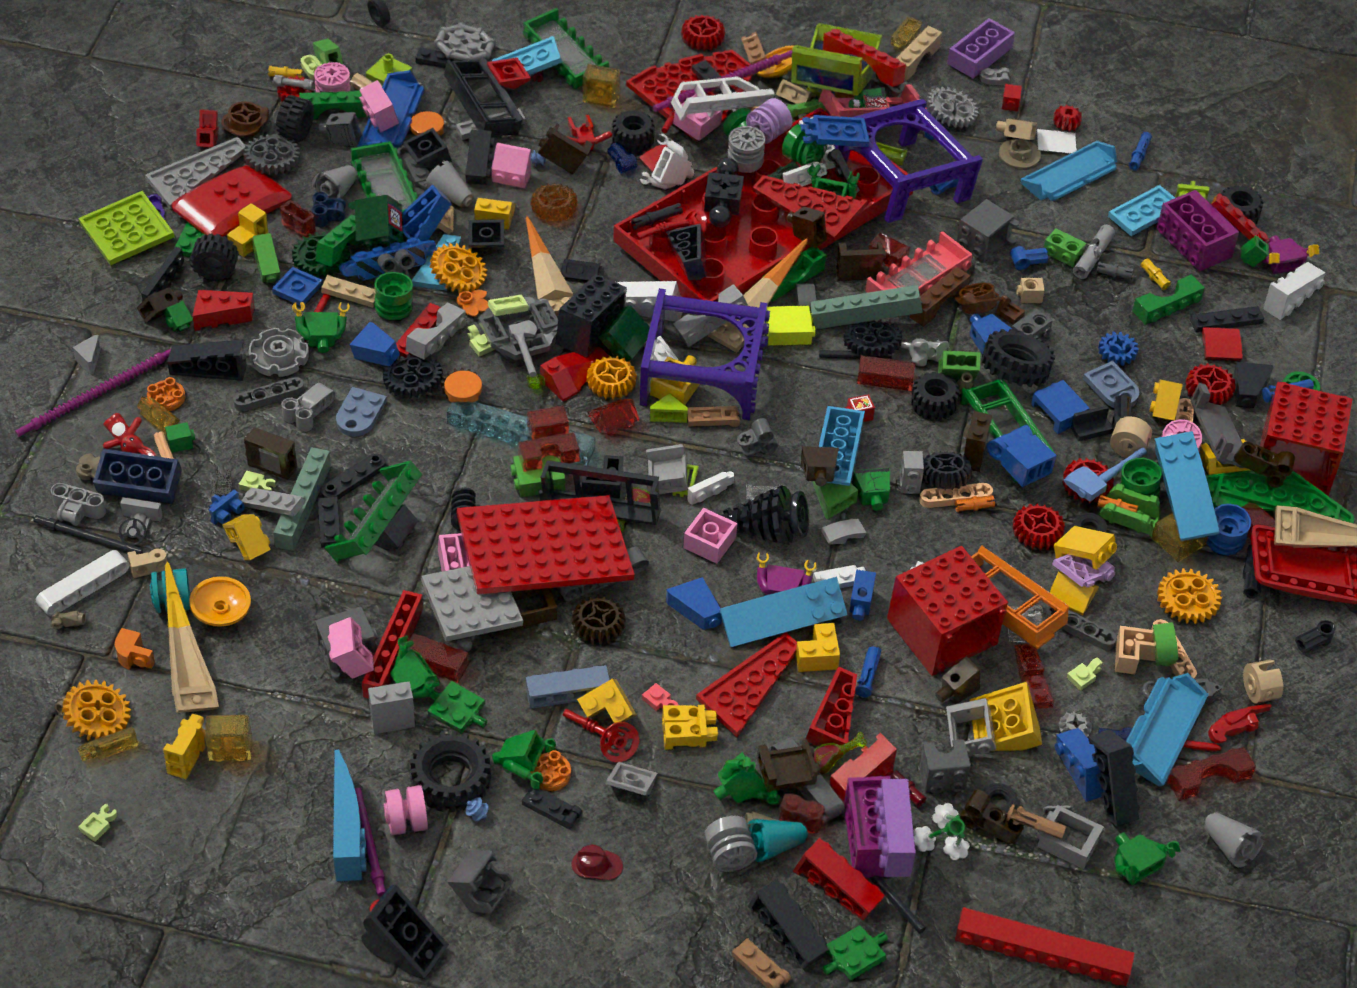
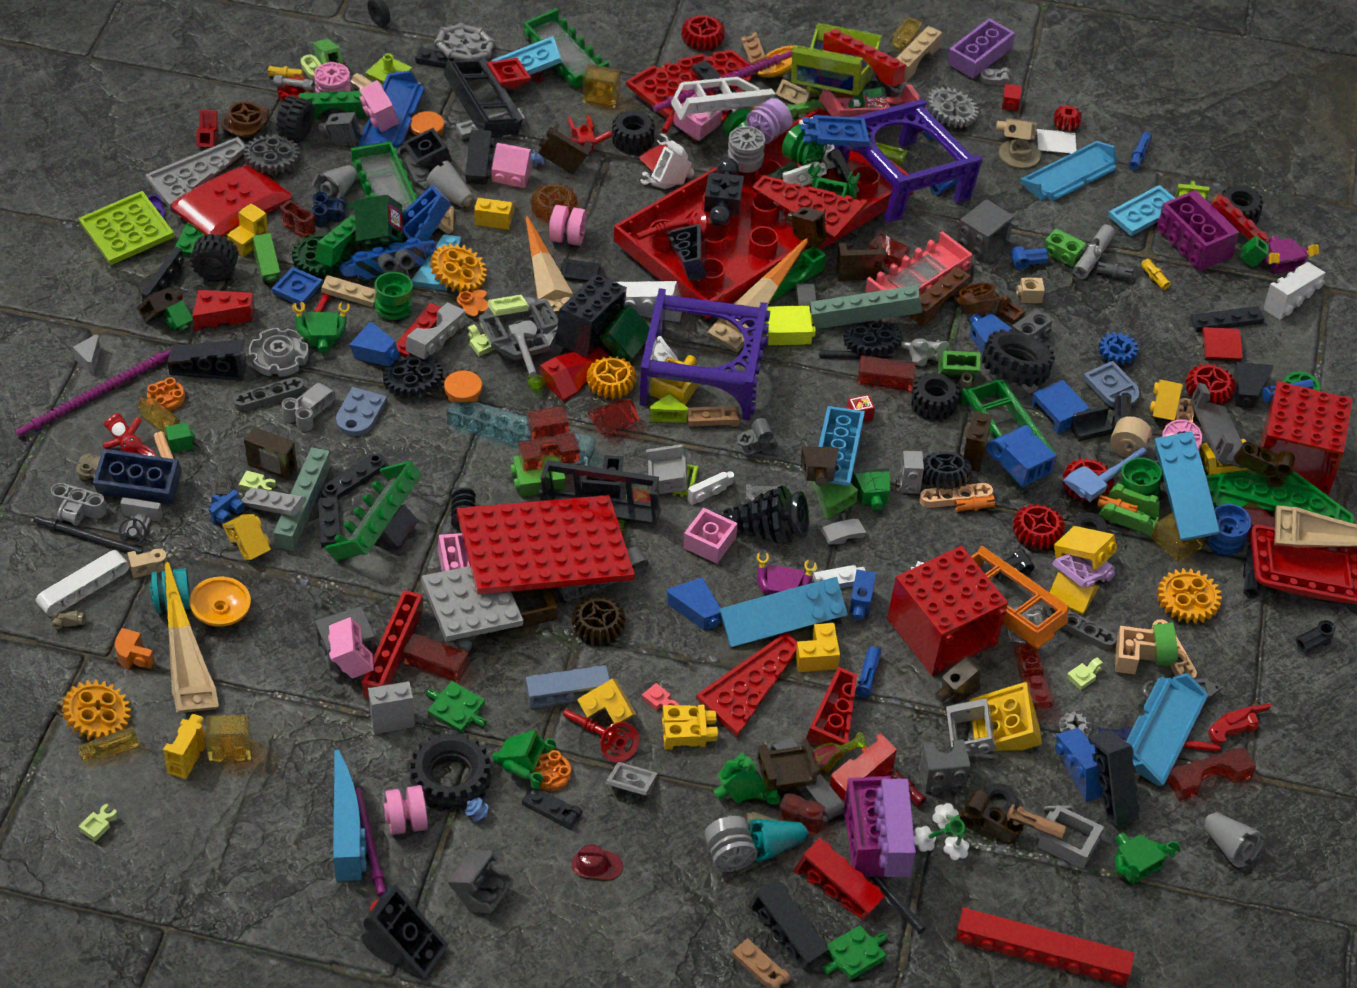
(413, 668): green torso -> none
(486, 233): black slope -> none
(562, 224): none -> bright pink wheel
(623, 161): clear blue piece -> none
(650, 218): black pin -> none
(694, 328): light grey arch -> none
(1020, 562): none -> black piece
(1151, 307): green arch -> none
(1262, 684): tan piece -> none

